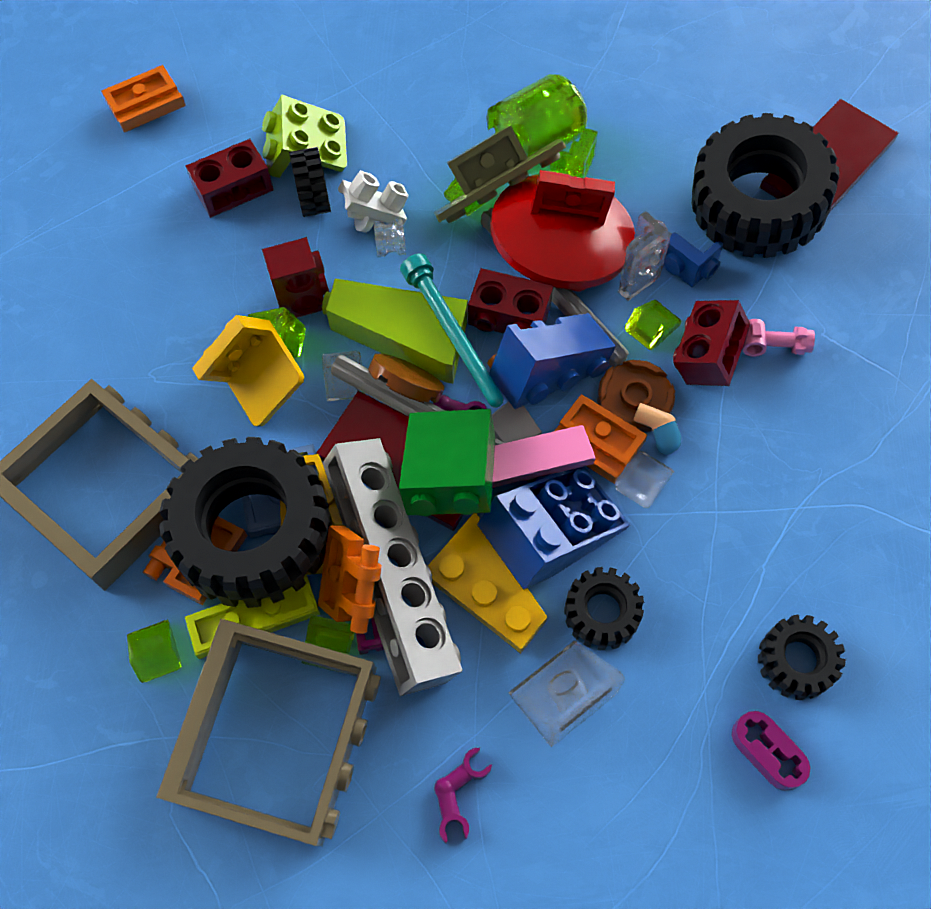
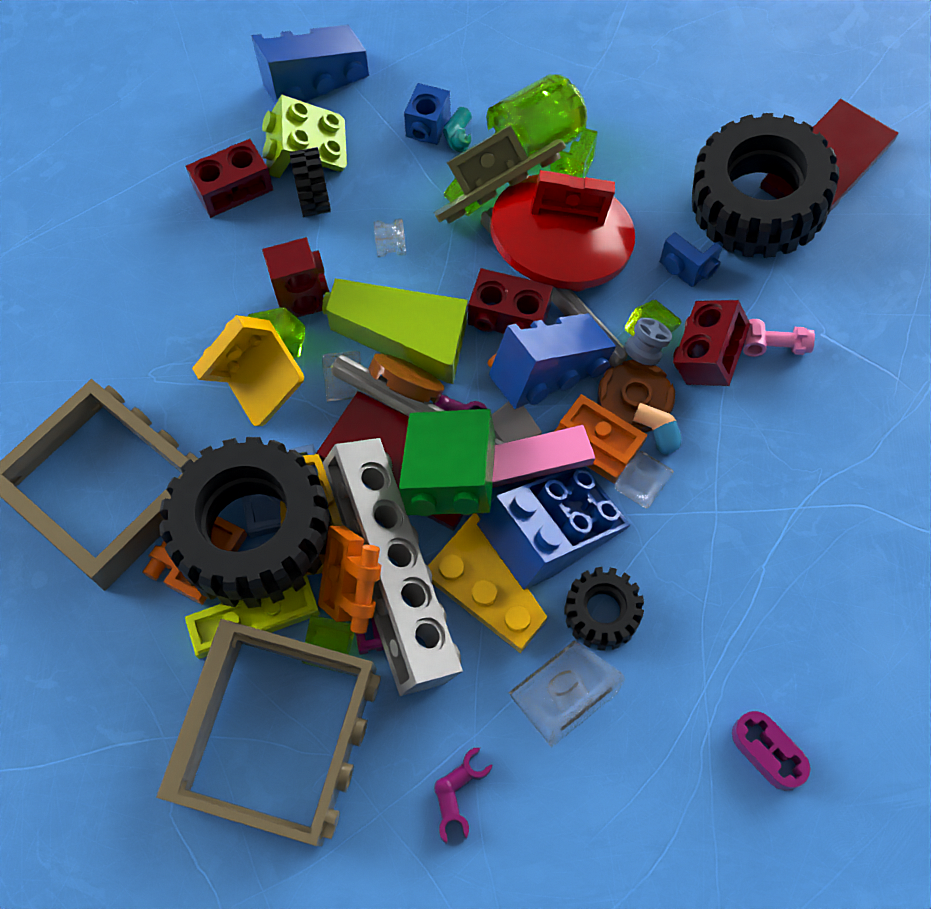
(143, 98): orange plate -> none
(153, 651): clear neon green slope -> none
(310, 63): none -> blue wedge
(369, 205): white hips -> none
(418, 272): teal piece -> none
(427, 113): none -> blue brick
(455, 132): none -> teal arm
(644, 256): clear bracket -> none
(648, 341): none -> sand blue wheel
(822, 644): black tyre -> none

